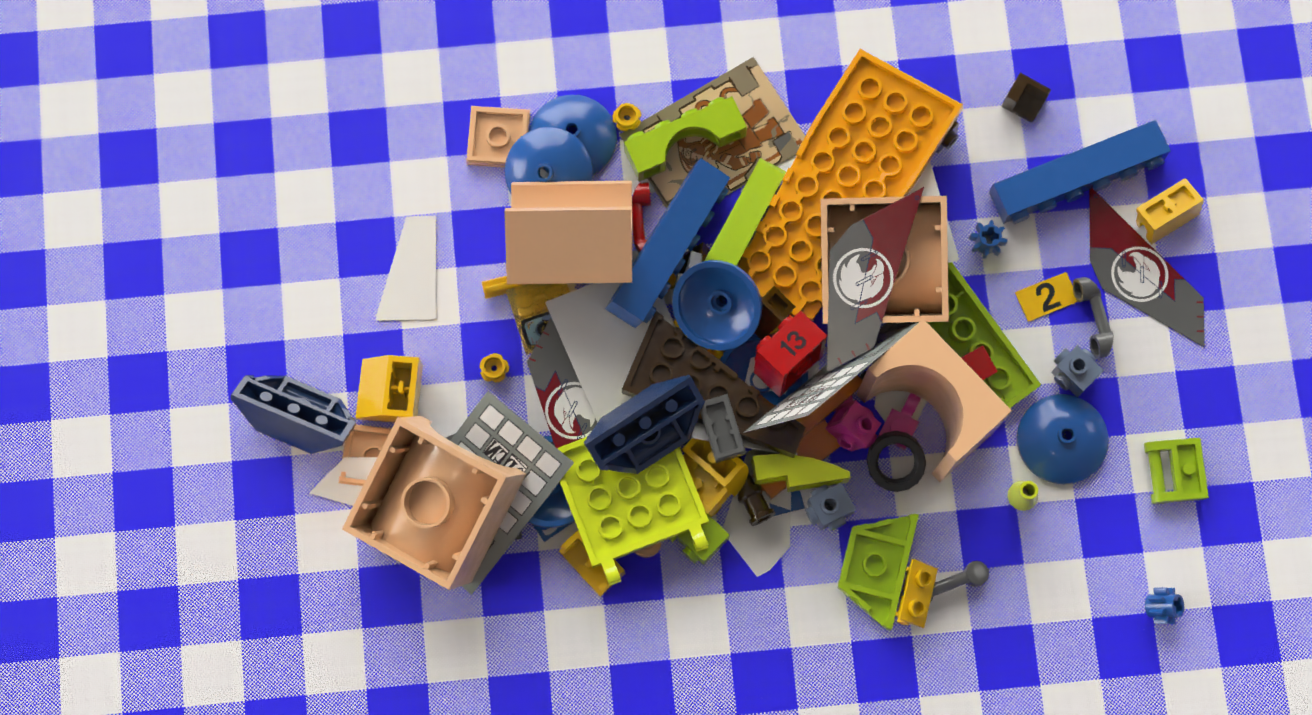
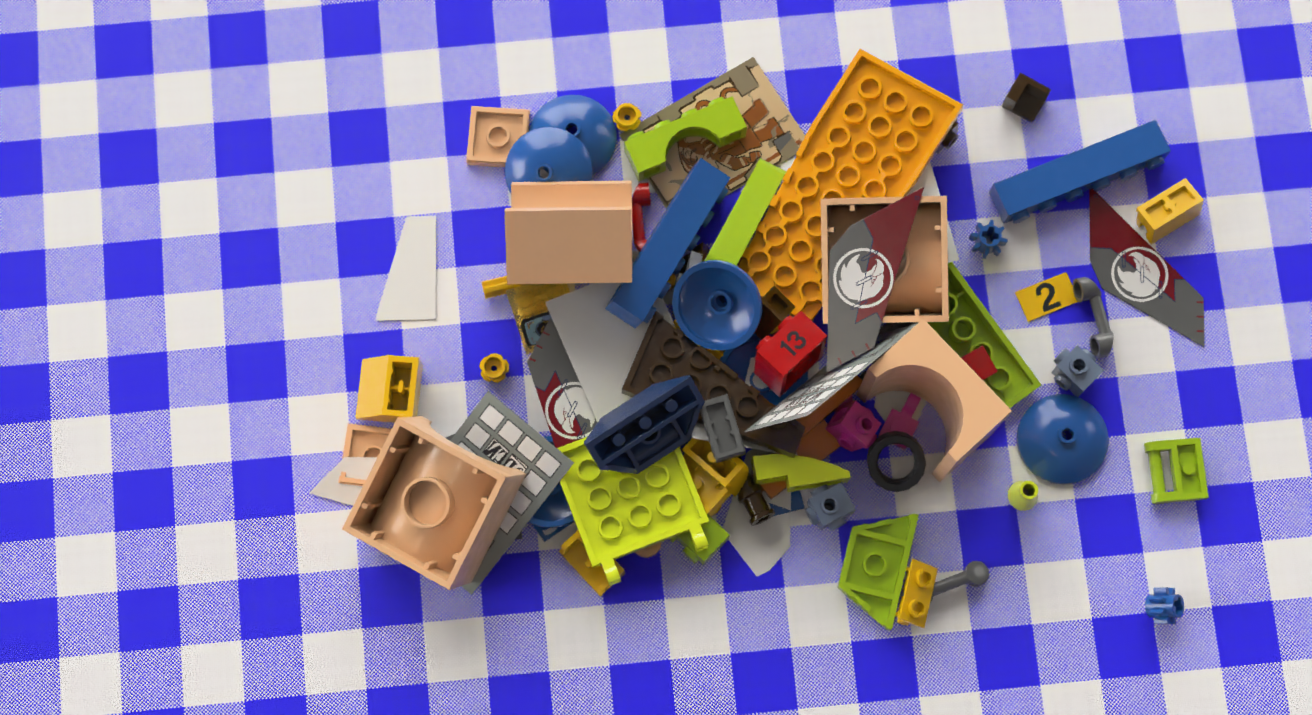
(293, 412): dark blue wedge -> none

